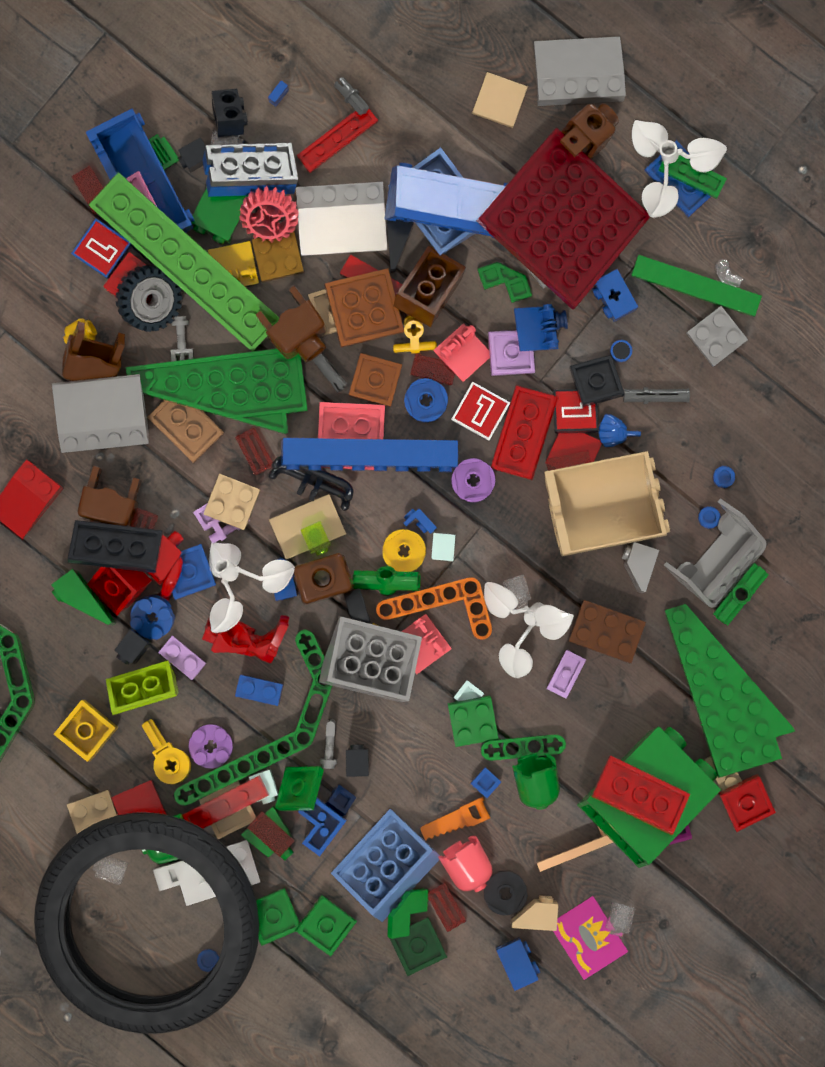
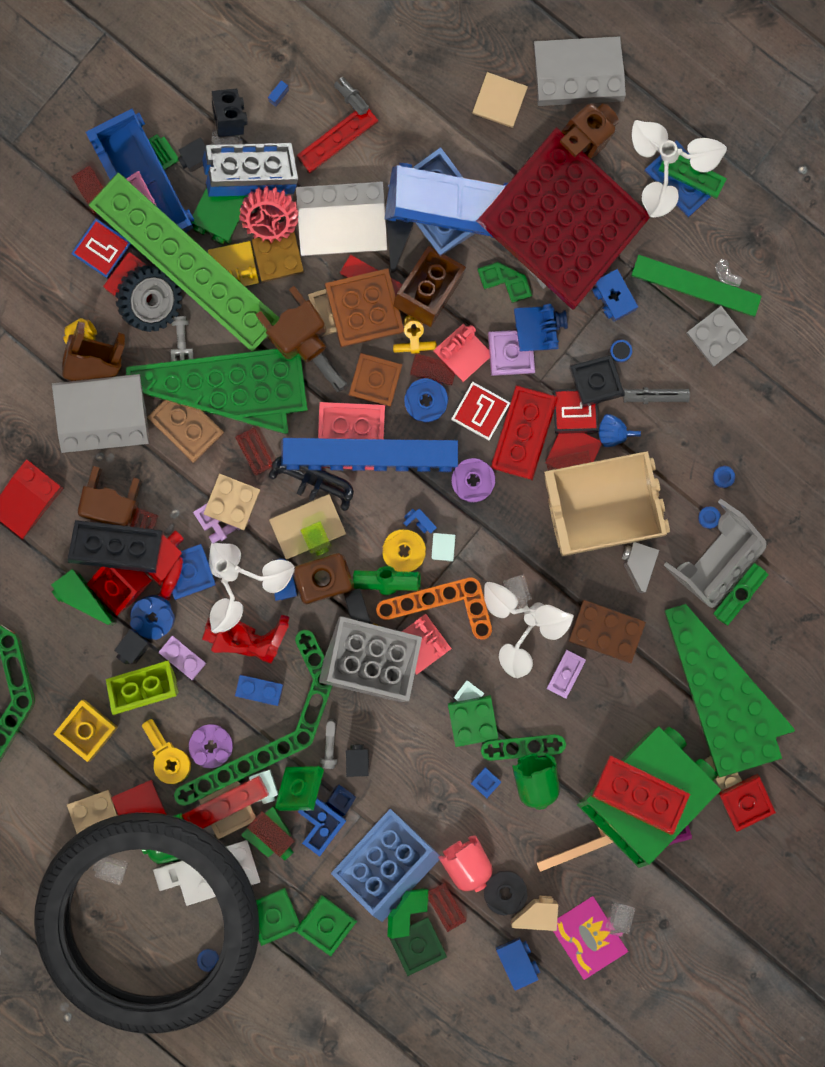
(456, 819): orange piece -> none

